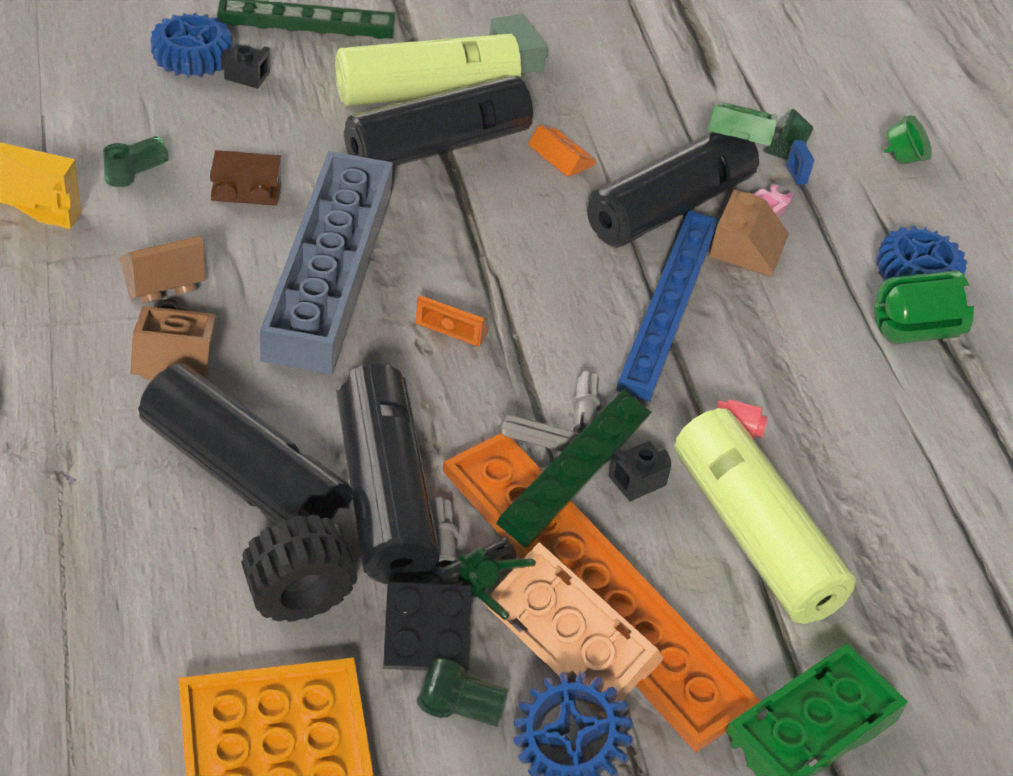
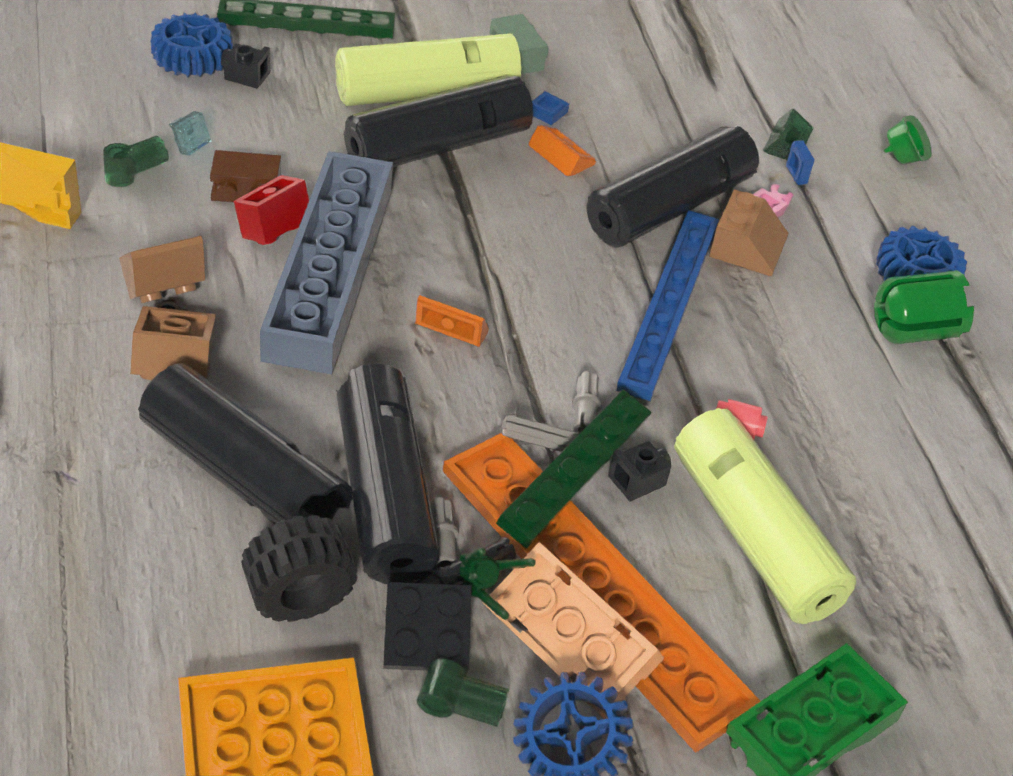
(190, 133): none -> clear light blue tile
(272, 209): none -> red brick
(549, 108): none -> blue tile
(743, 123): piece -> none

